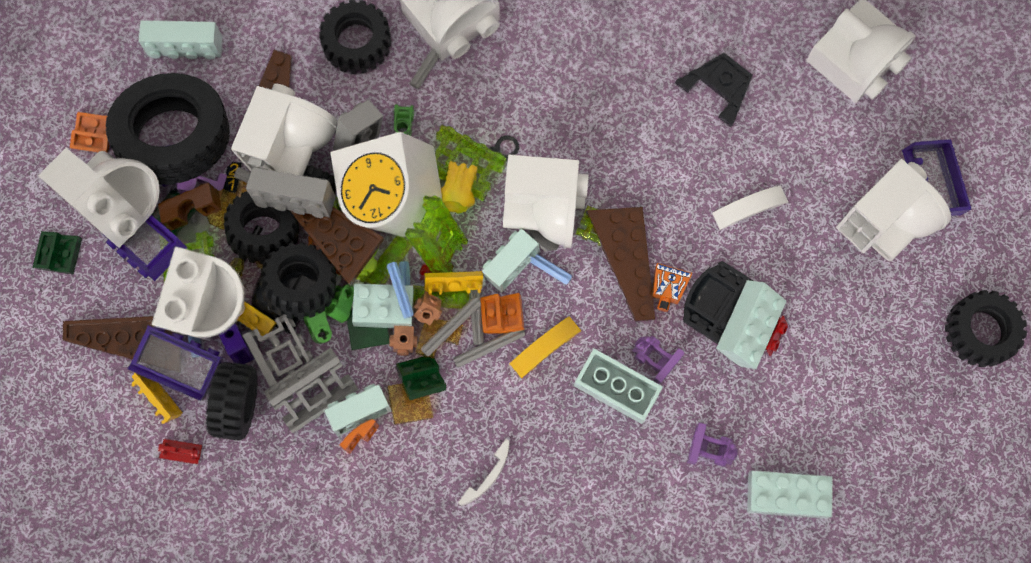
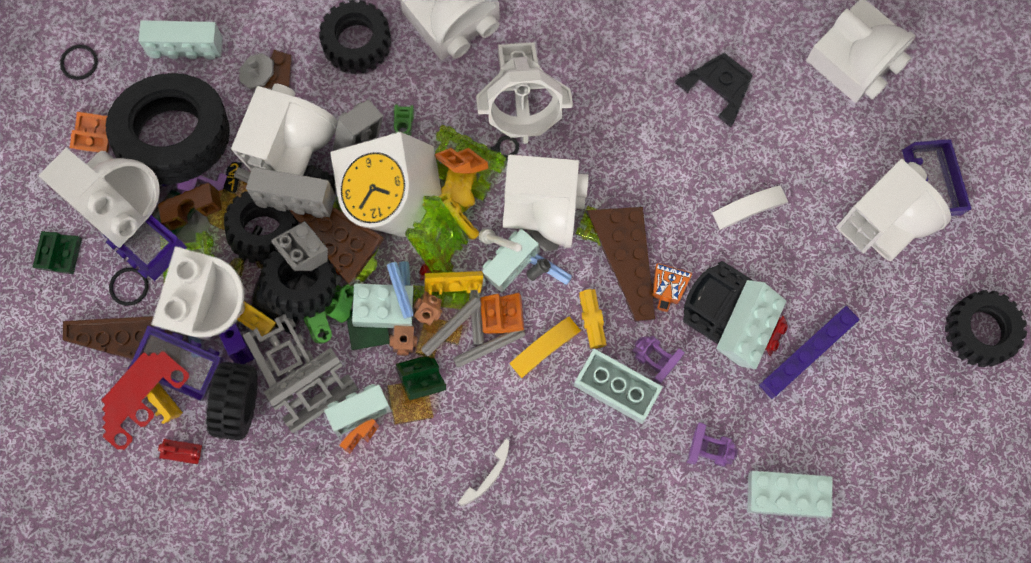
(83, 76): none -> black piece
(122, 302): none -> black piece
(126, 395): none -> red piece
(256, 71): none -> light grey piece
(301, 248): none -> light grey slope
(394, 253): clear neon green plate -> none
(424, 69): light grey axle -> none
(462, 161): none -> orange slope
(462, 221): none -> yellow pin
(488, 236): none -> white piece
(519, 74): none -> white plate
(541, 267): none -> dark grey pin
(592, 318): none -> yellow piece
(809, 352): none -> dark purple brick

